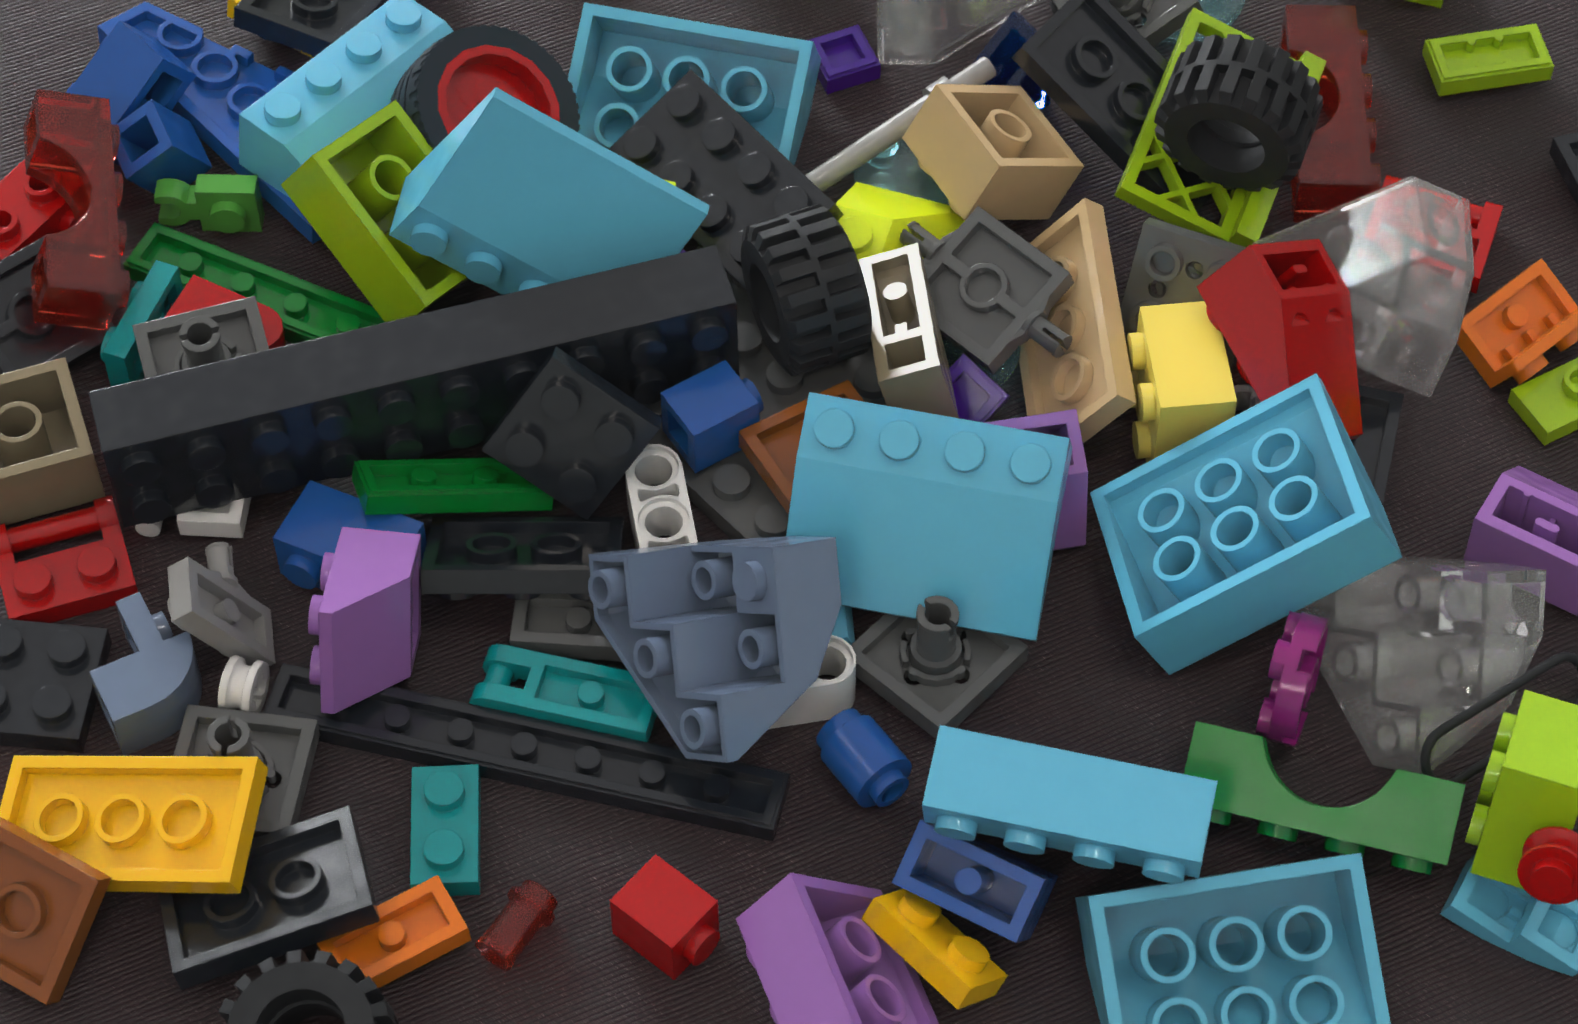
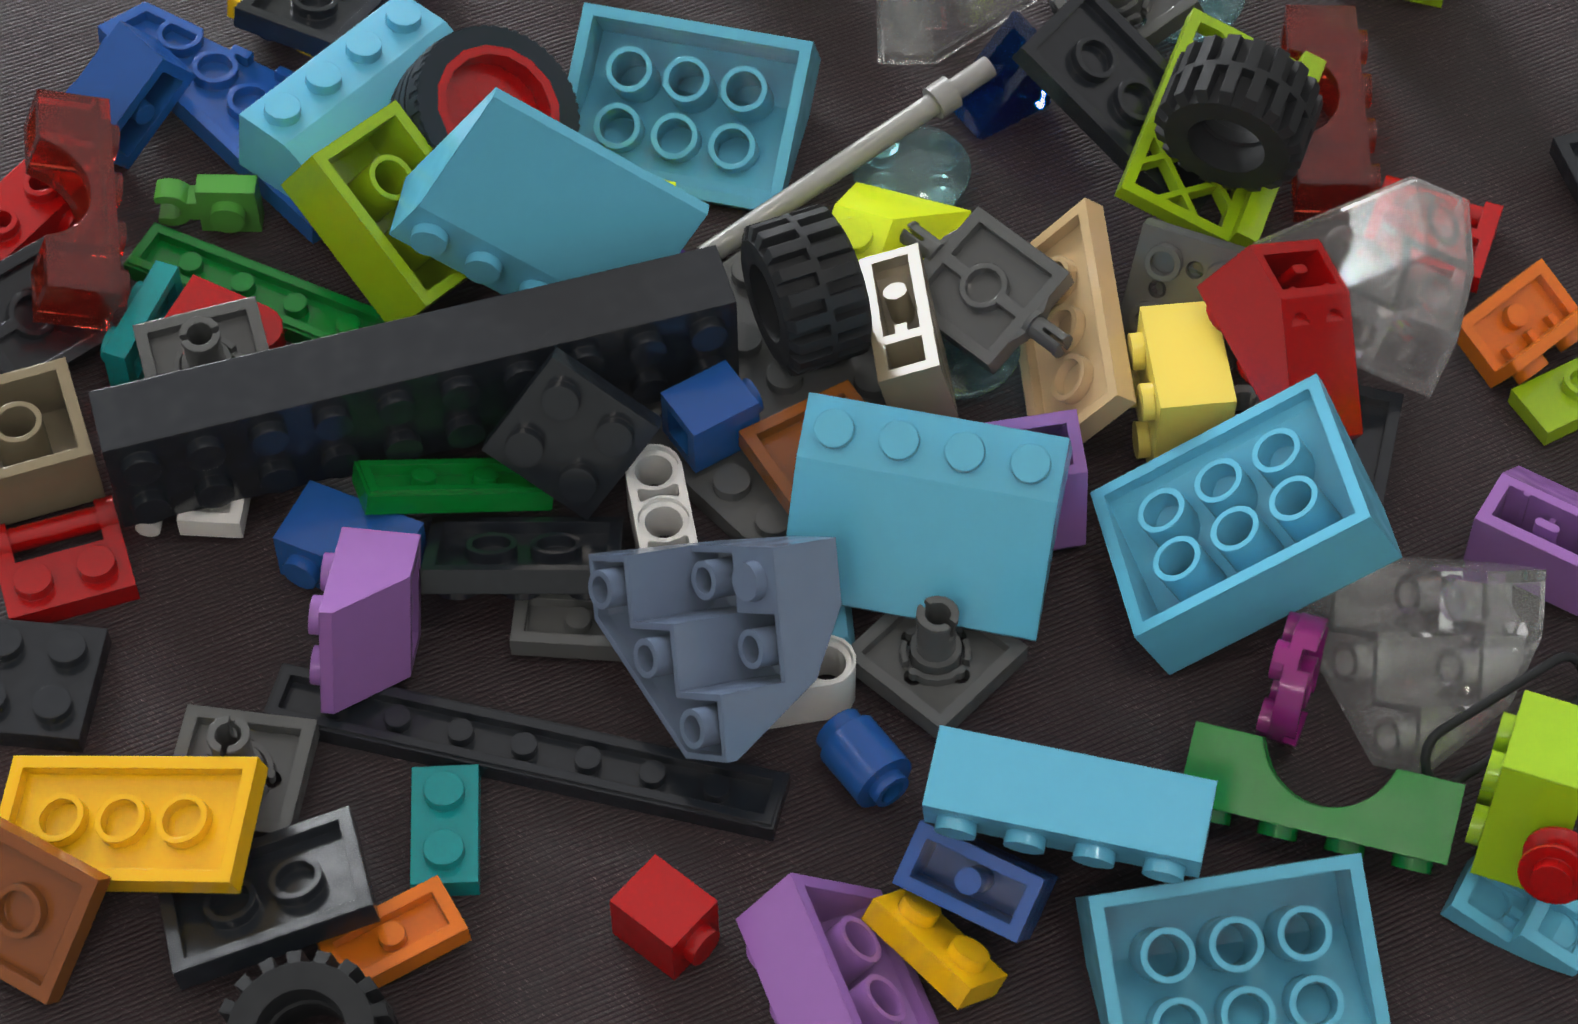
(149, 689): sand blue brick -> none
(159, 146): blue brick -> none
(218, 608): light grey plate -> none
(243, 685): white bush -> none
(517, 924): clear red pin -> none
(564, 692): teal plate -> none
(720, 160): black plate -> none
(846, 59): dark purple tile -> none
(975, 391): tile -> none
(992, 151): tan brick -> none
(1487, 59): lime plate -> none

